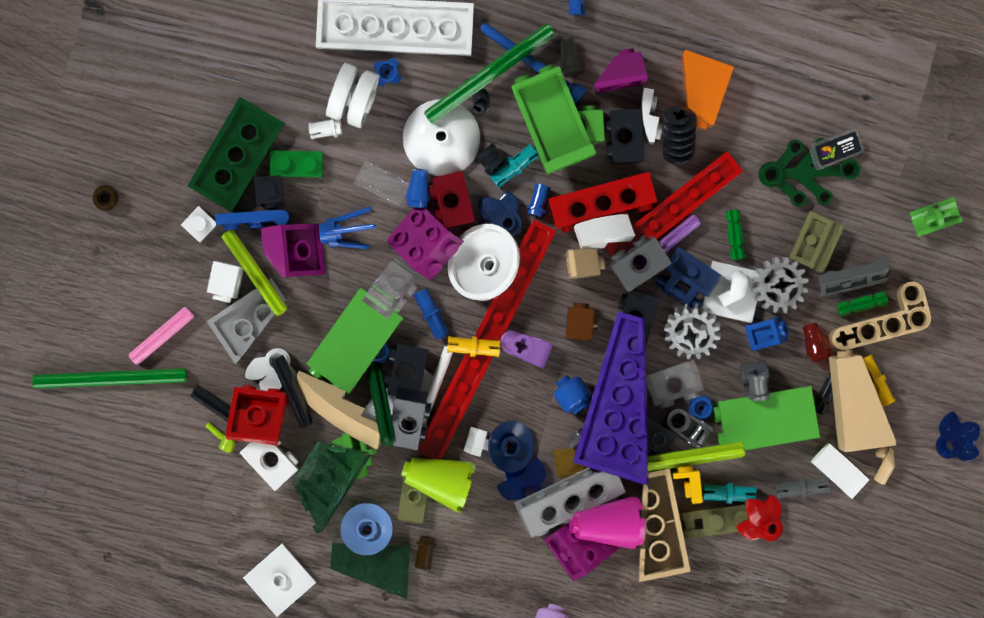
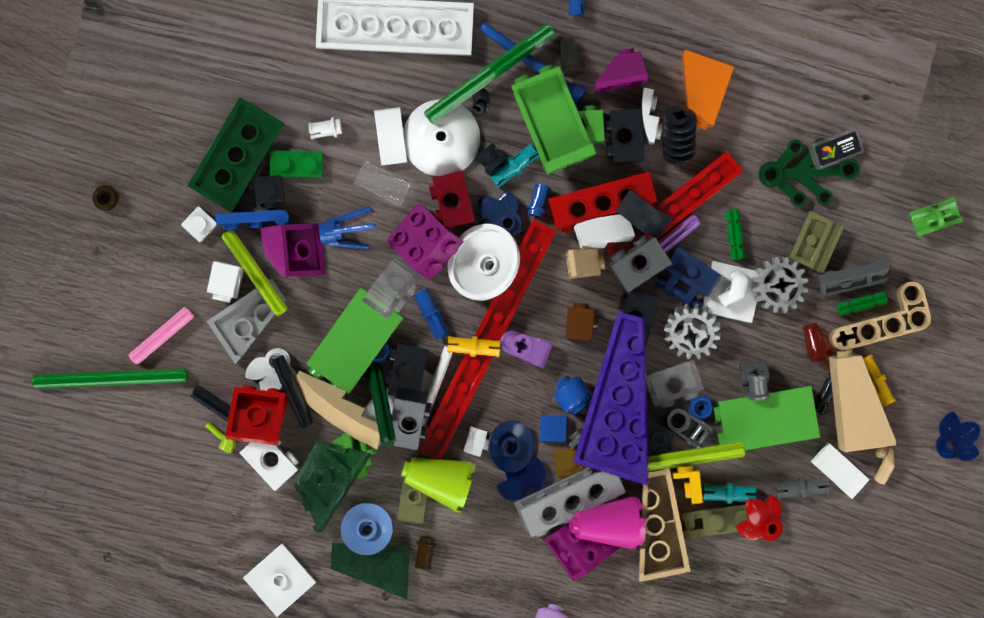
(355, 96): white wheel -> none
(390, 136): none -> white slope
(393, 76): blue plate -> none
(418, 189): blue cone -> none
(553, 428): none -> blue tile
(643, 214): none -> black slope
(767, 333): blue bracket -> none

